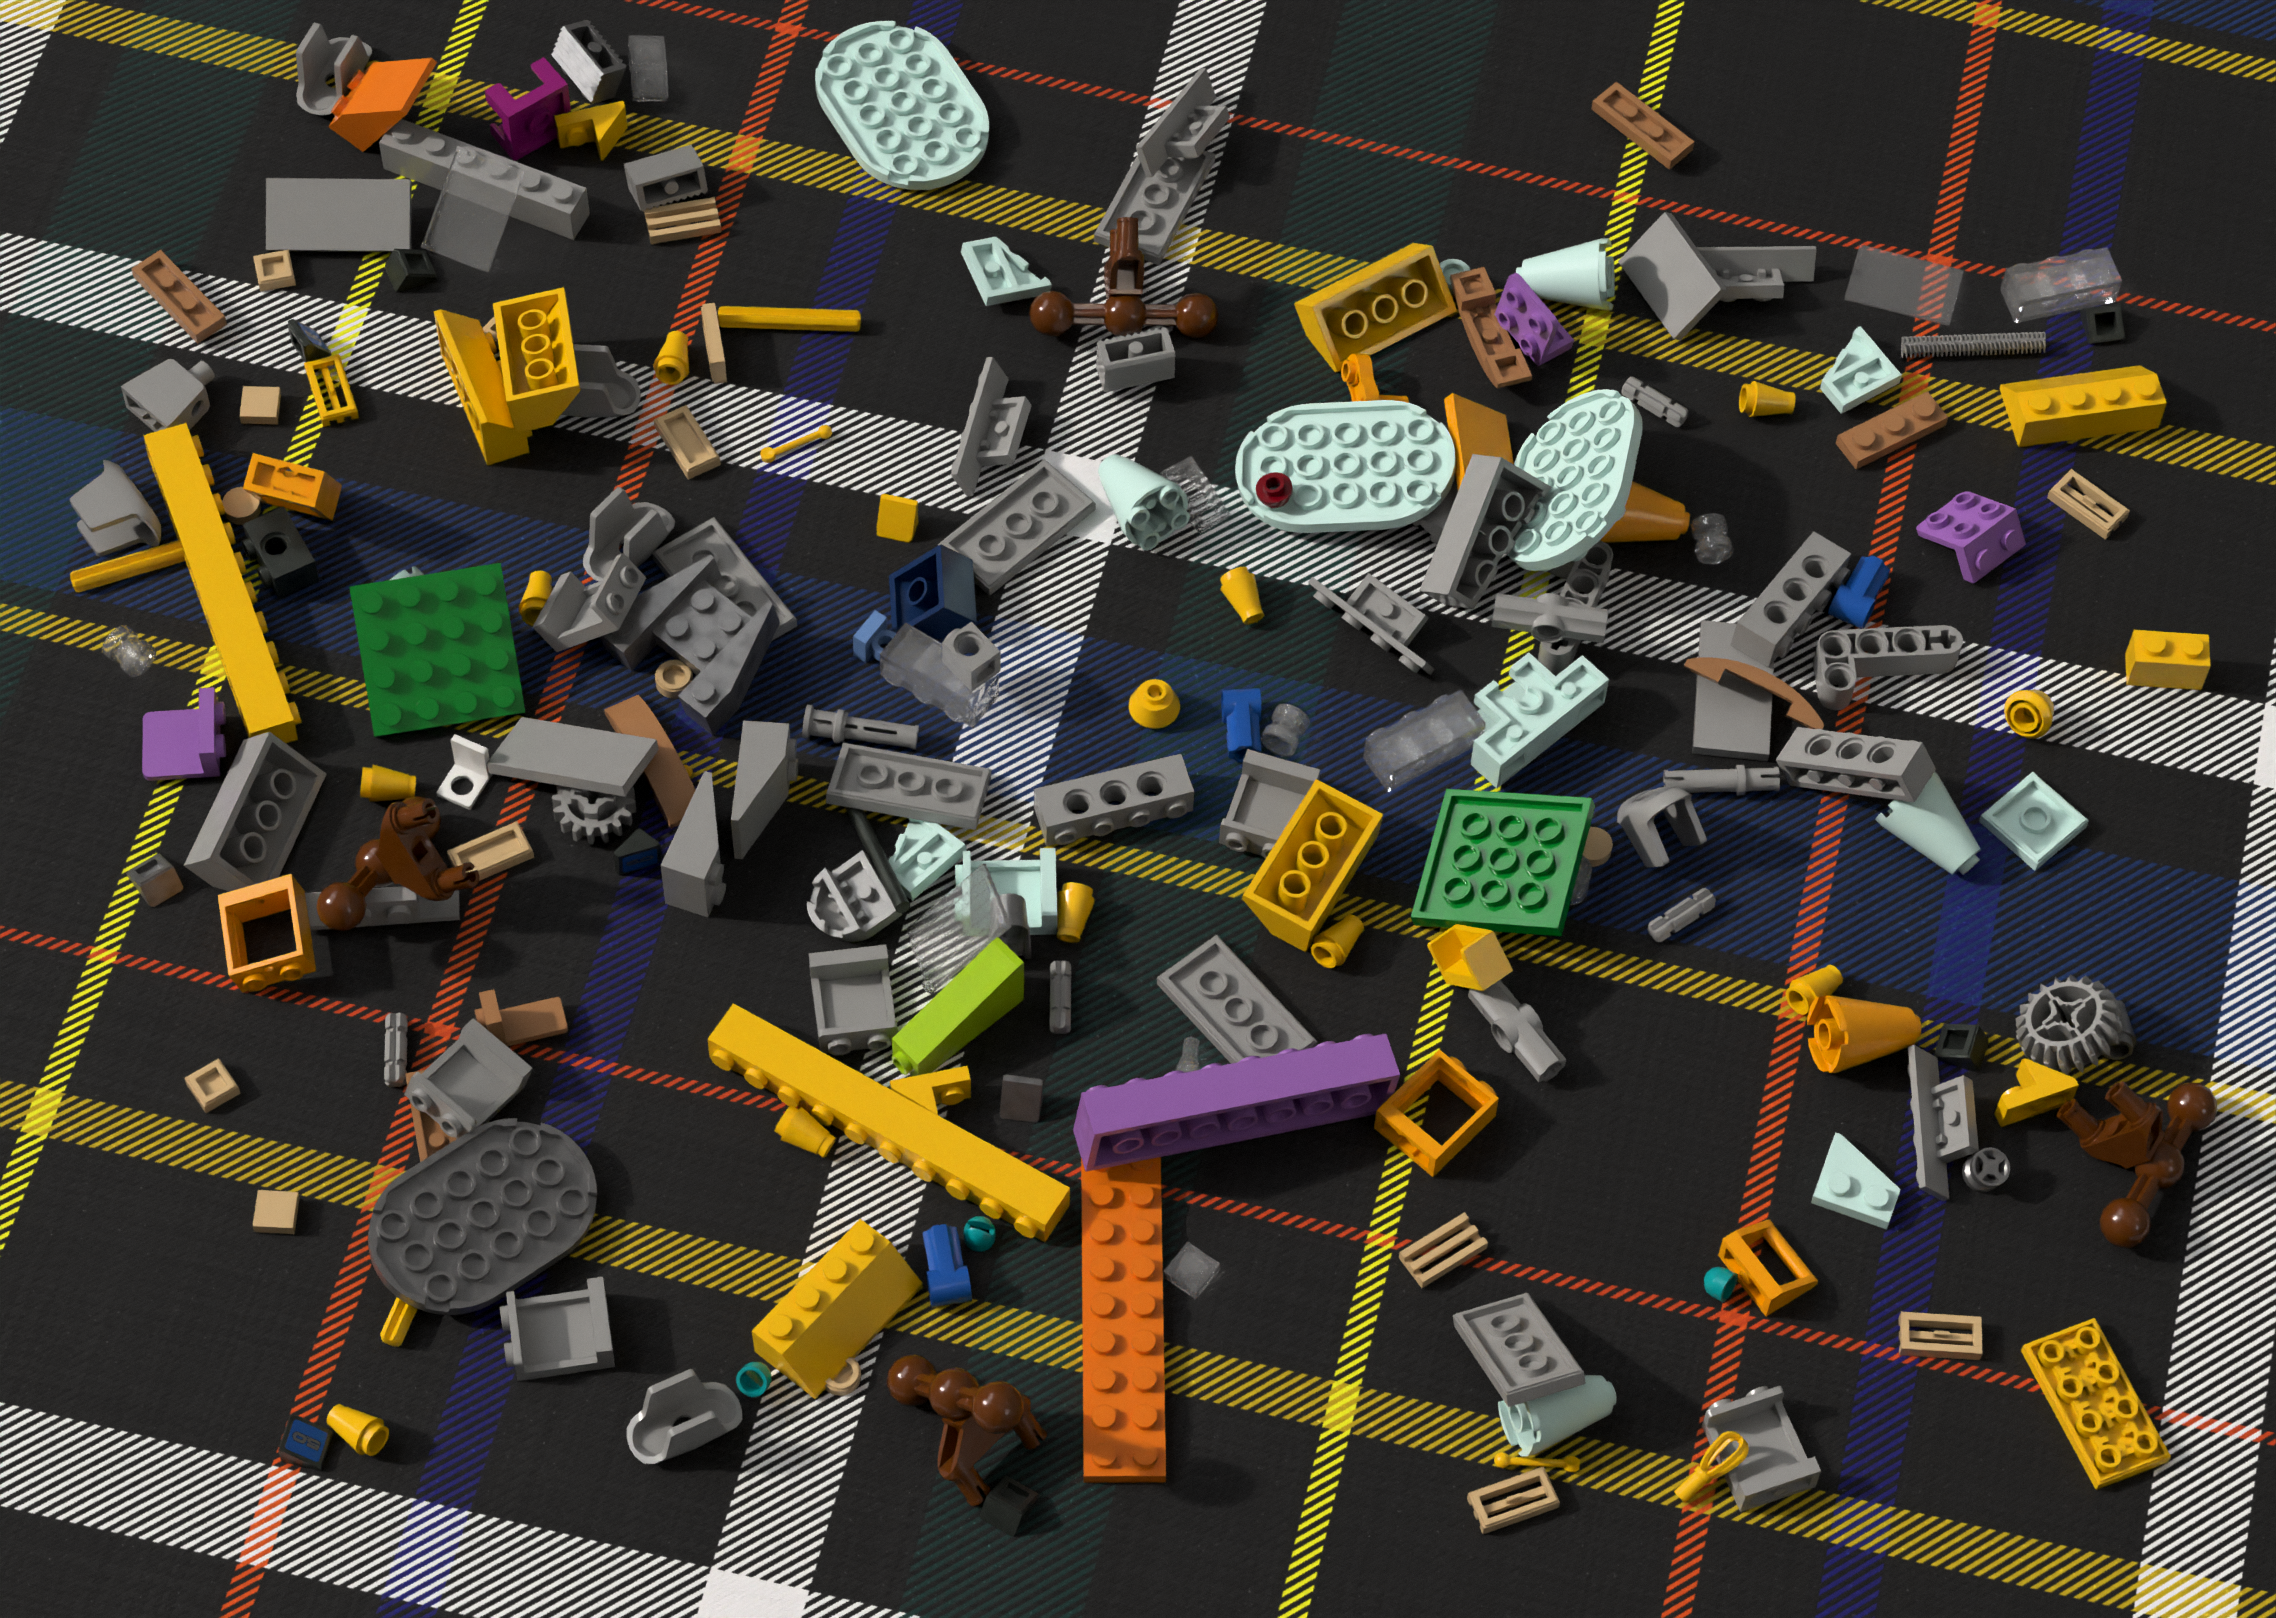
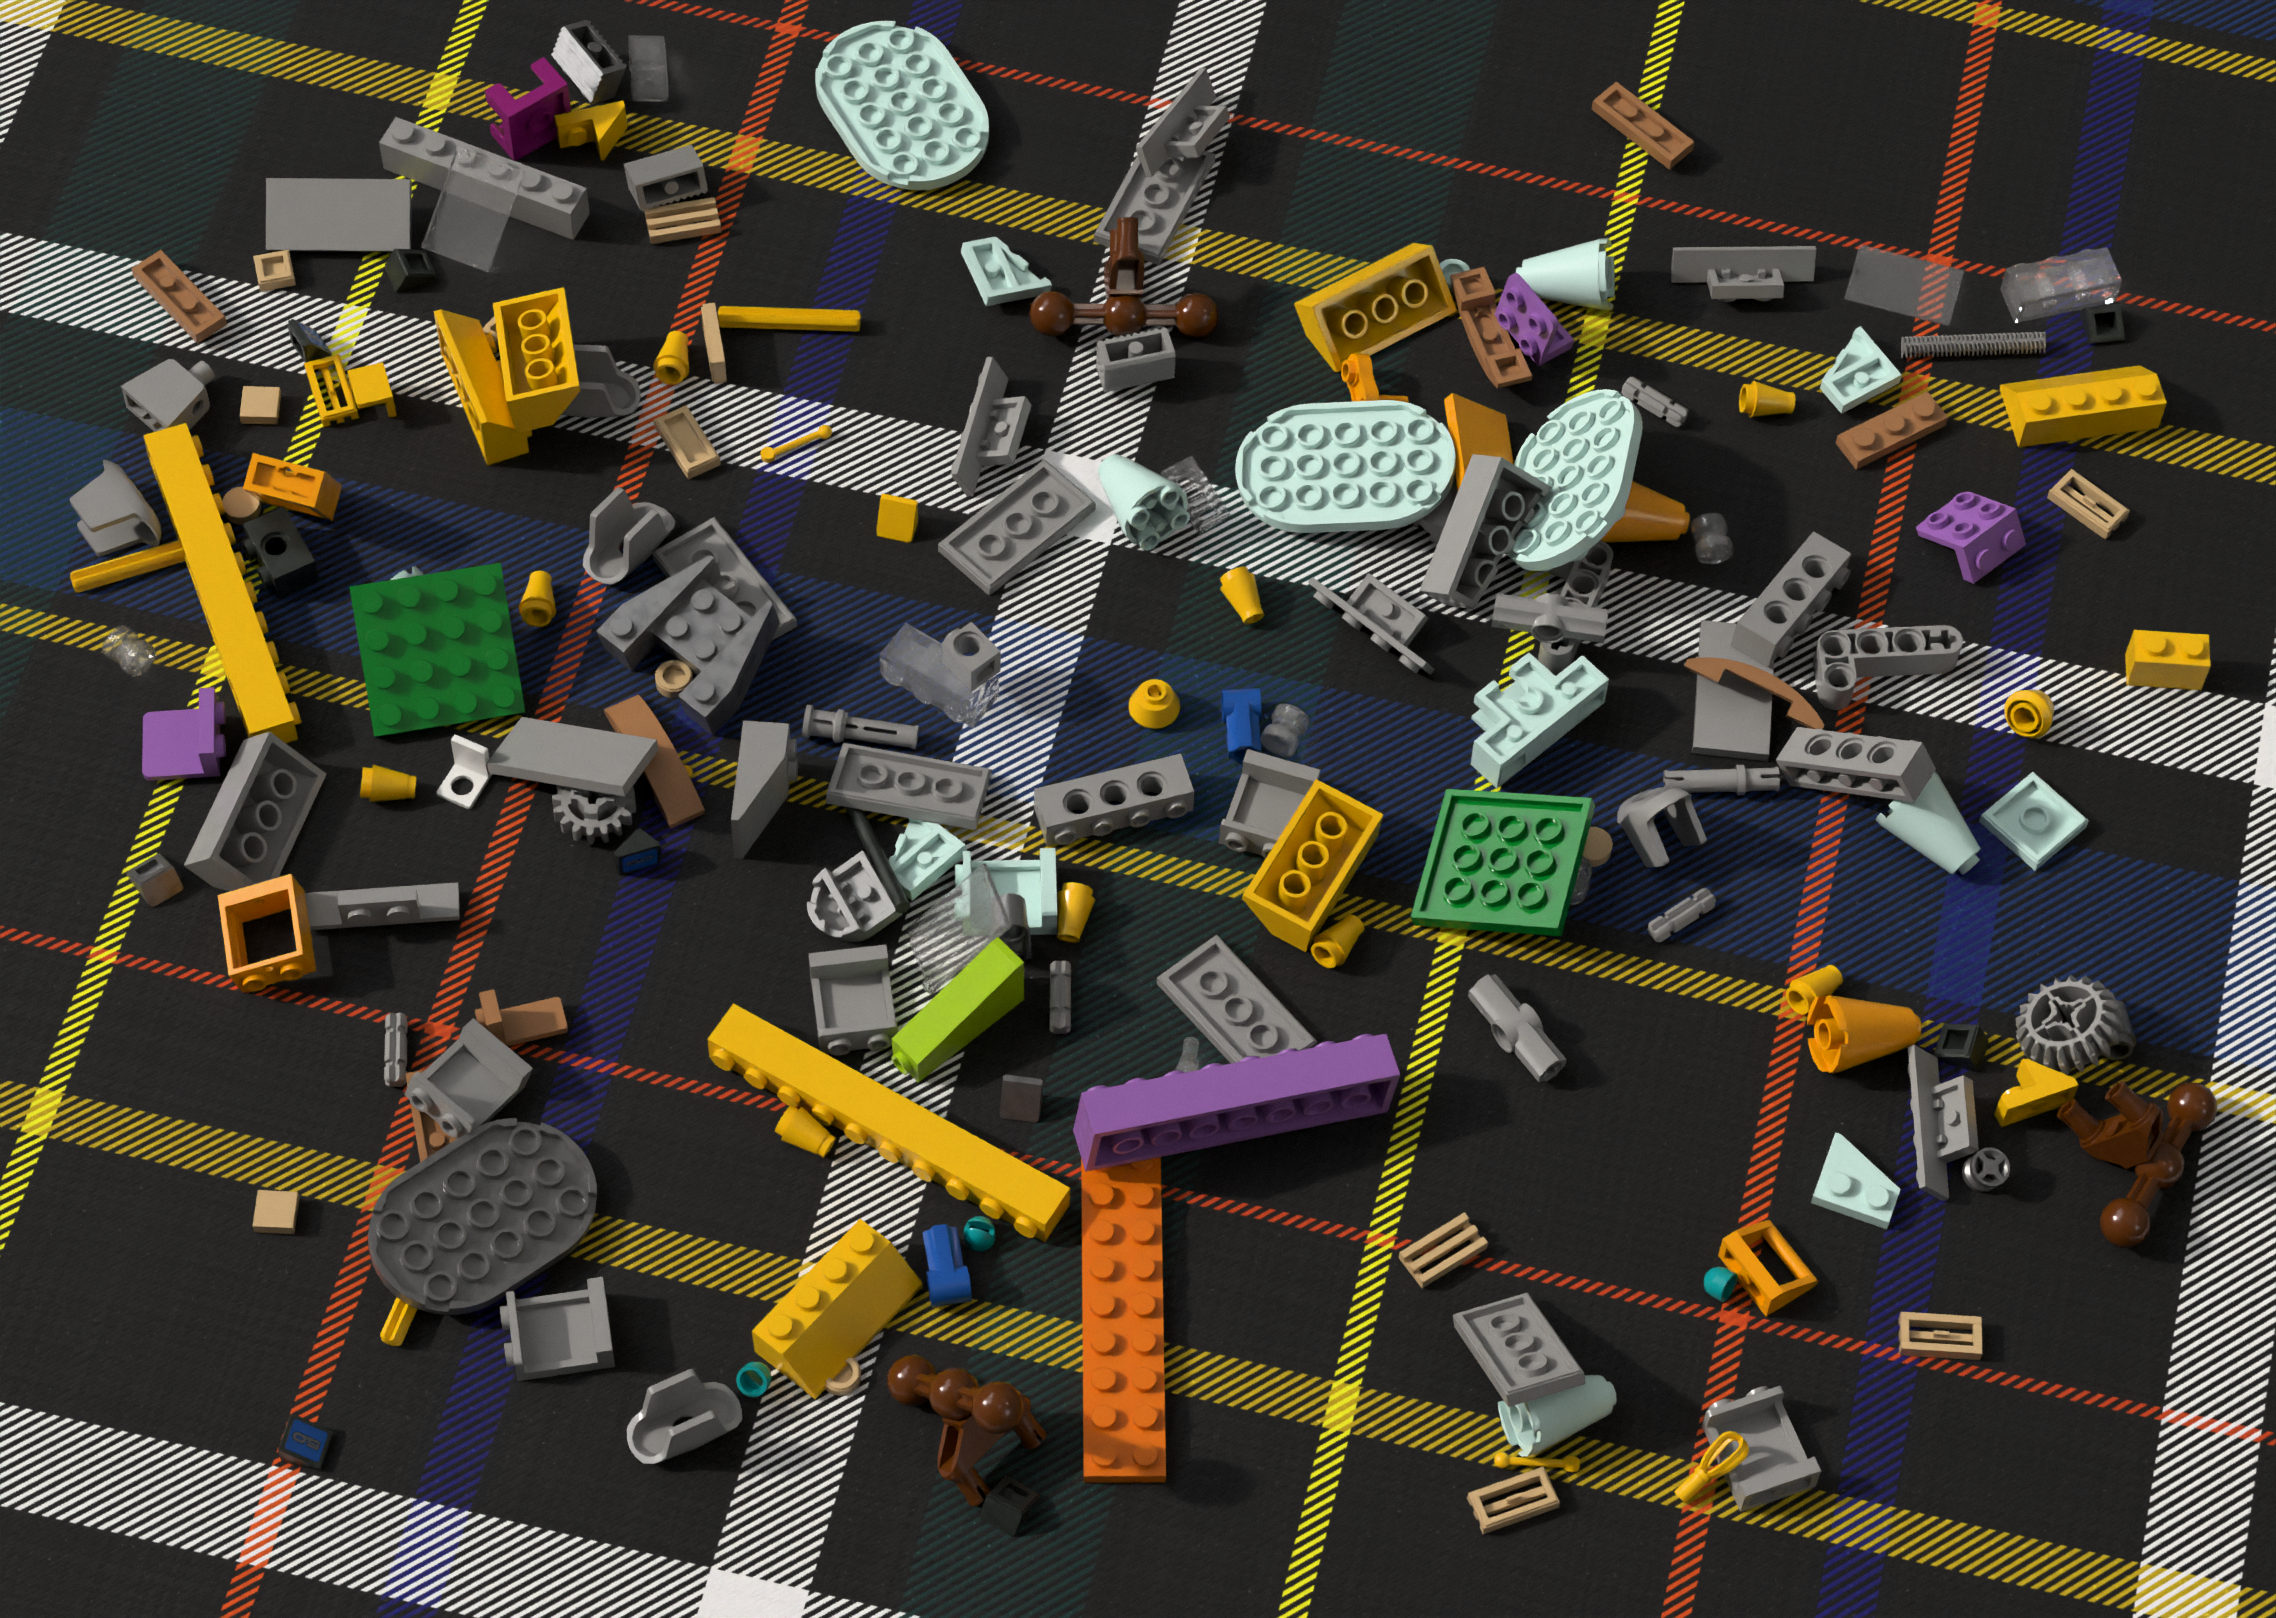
(212, 1085): tan tile -> none
(321, 58): light grey piece -> none
(358, 1429): yellow cone -> none
(371, 387): none -> yellow panel
(379, 99): orange slope -> none
(399, 857): reddish brown connector -> none
(494, 851): tan tile -> none
(585, 613): light grey panel -> none
(692, 861): light grey slope -> none
(870, 637): medium blue tile -> none
(934, 593): dark blue slope -> none
(935, 1088): yellow slope -> none
(1191, 1270): clear plate -> none
(1274, 497): dark red plate -> none
(1415, 1141): light orange window -> none
(1423, 740): clear brick -> none
(1469, 957): yellow panel -> none
(1672, 276): light grey tile -> none
(1857, 598): blue piece -> none
(2095, 1403): yellow tile -> none

